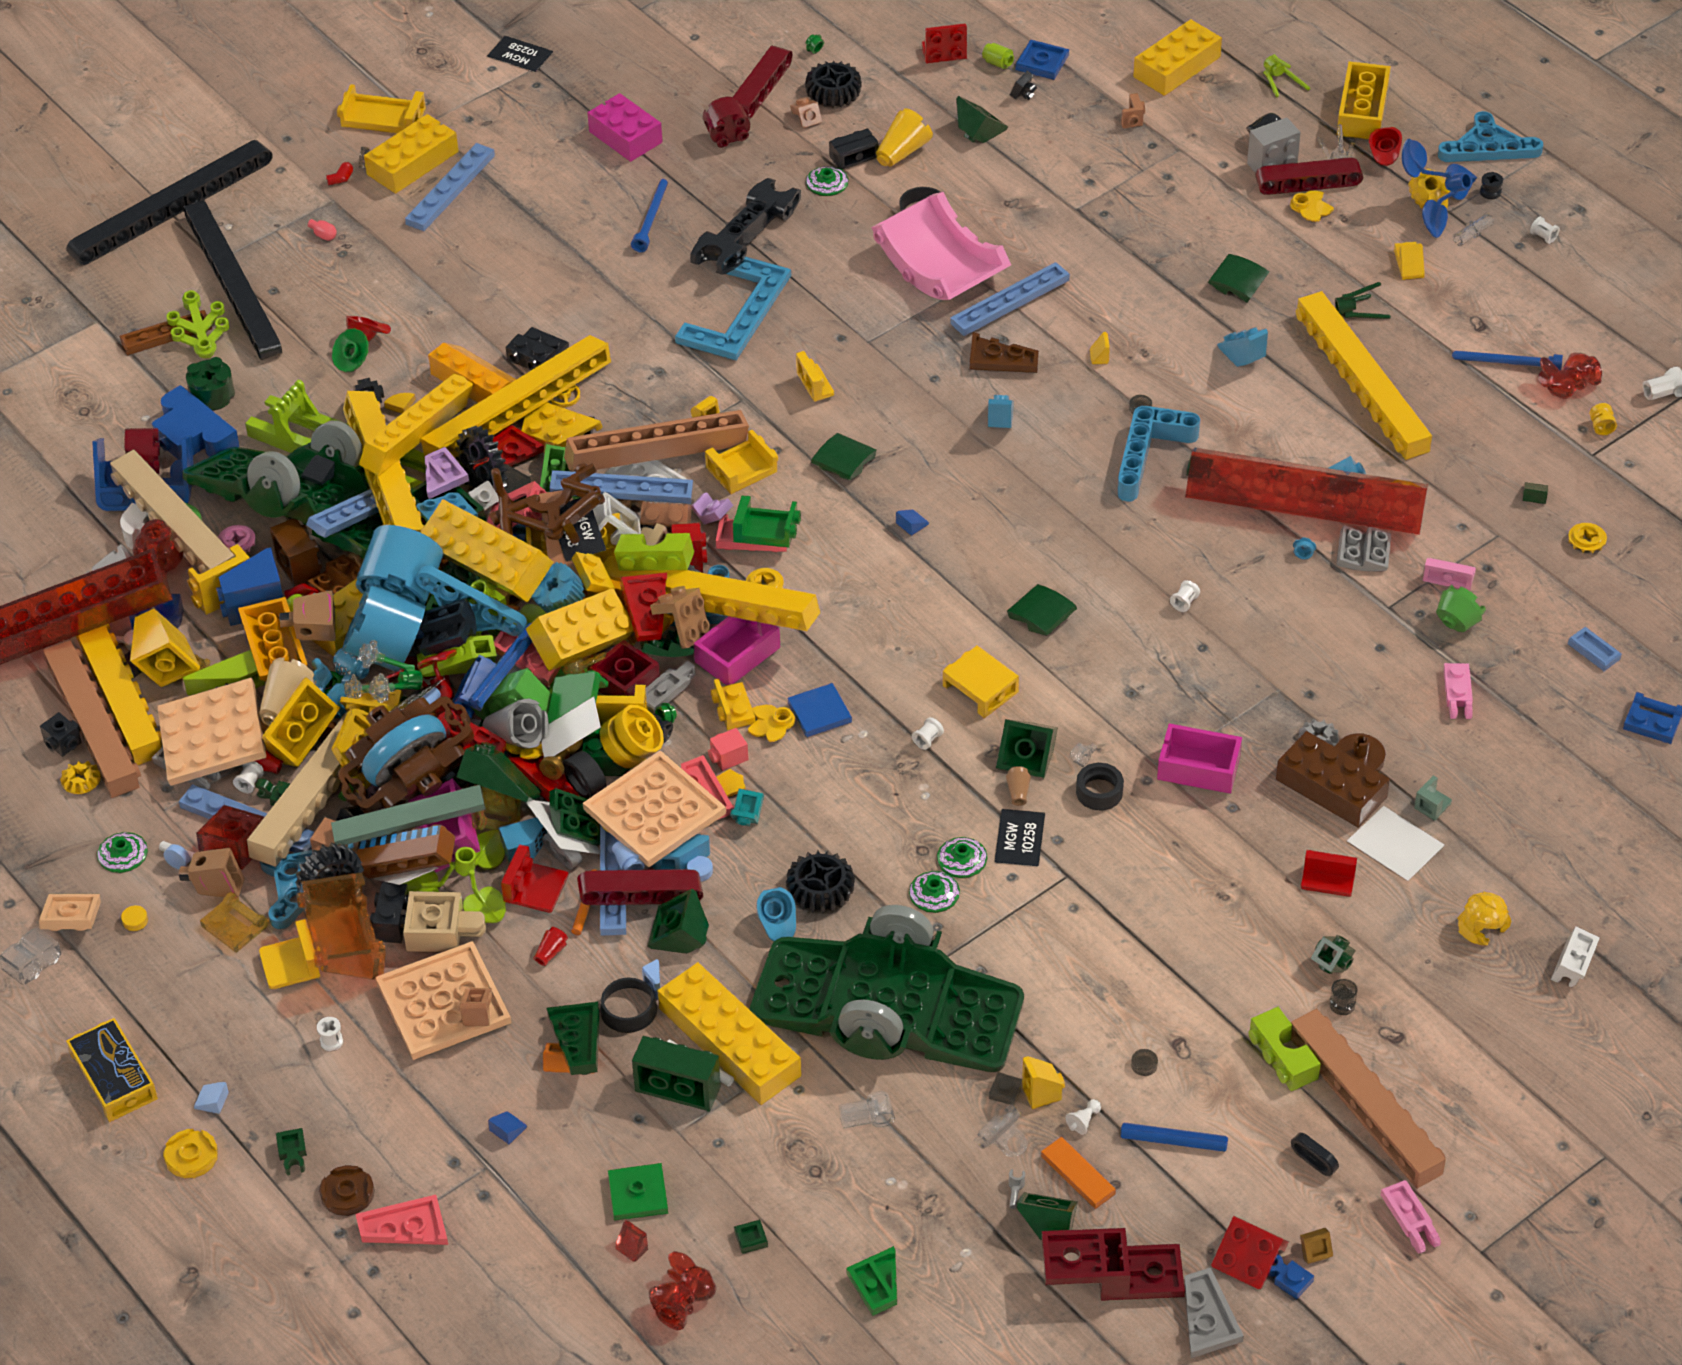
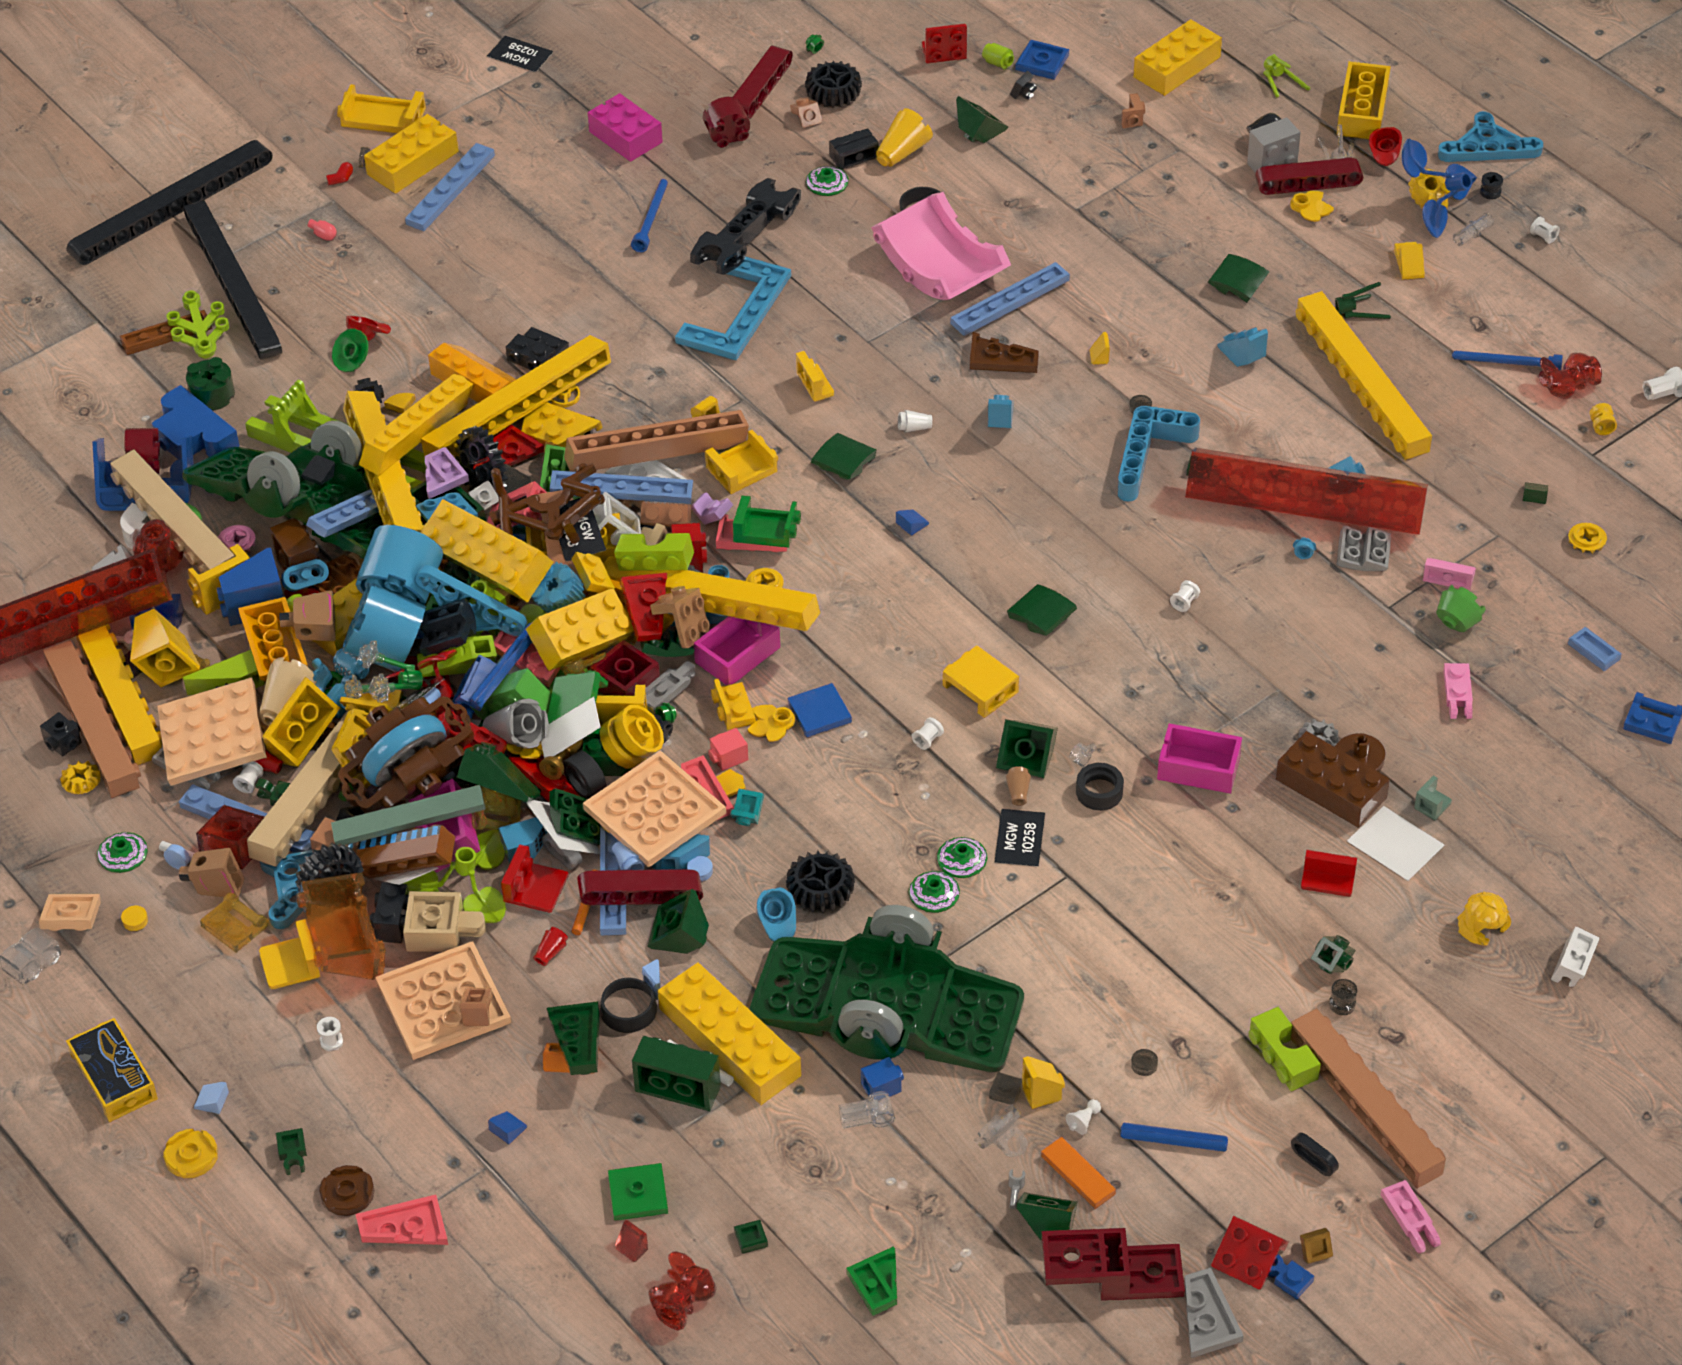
(303, 575): none -> dark azure plate
(882, 1077): none -> blue brick
(913, 421): none -> white cone

